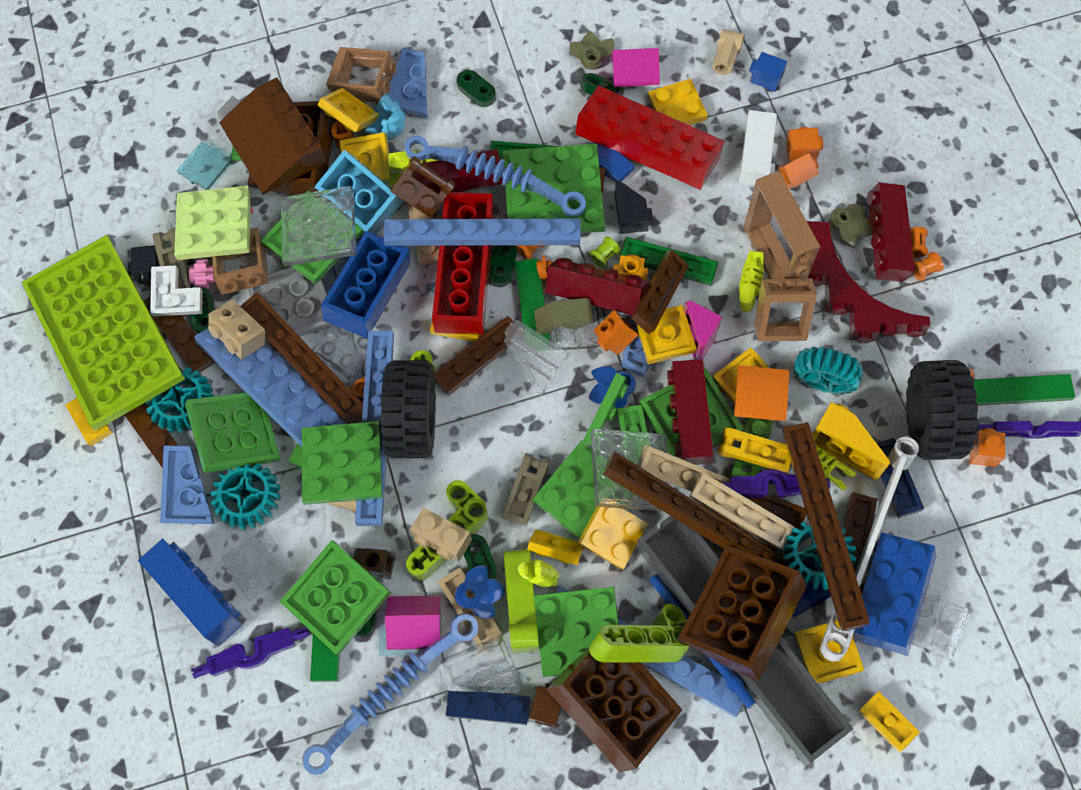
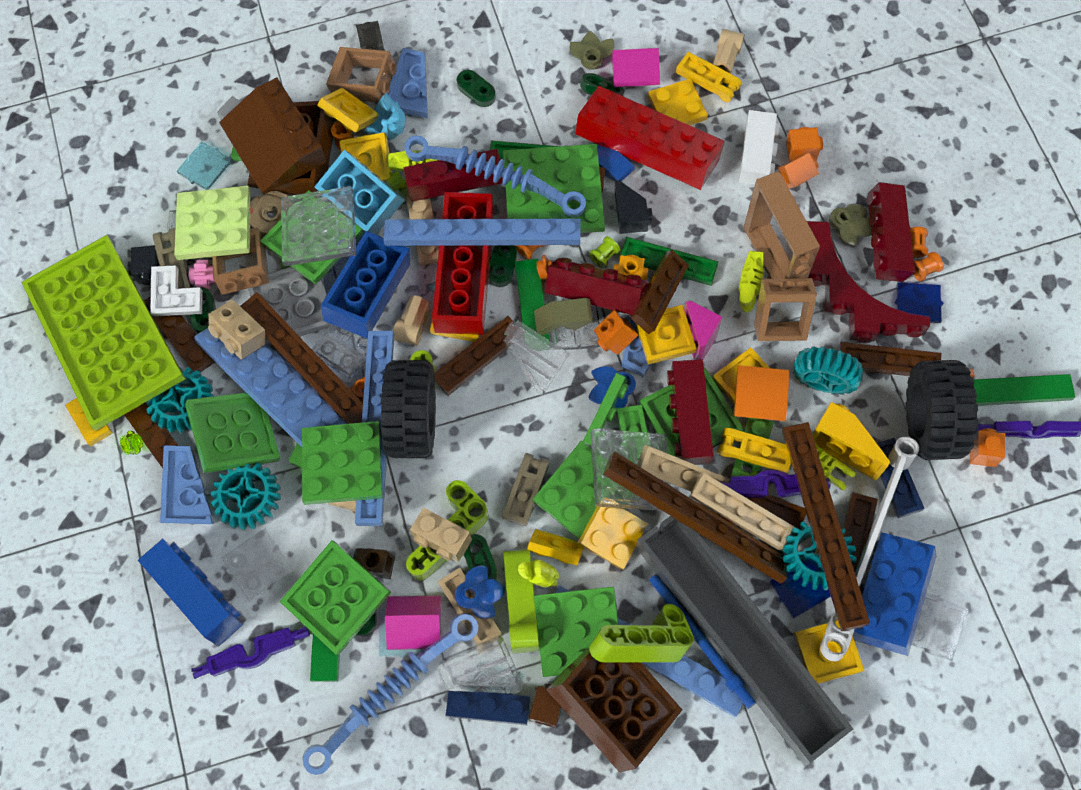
(131, 443): none -> clear neon green plate
(262, 206): none -> tan plate
(370, 36): none -> clear smoke brick
(410, 327): none -> tan piece
(419, 193): reddish brown plate -> none
(708, 76): none -> yellow plate
(743, 611): reddish brown slope -> none
(767, 71): blue brick -> none
(887, 359): none -> reddish brown plate
(889, 721): yellow plate -> none
(920, 300): none -> clear blue piece

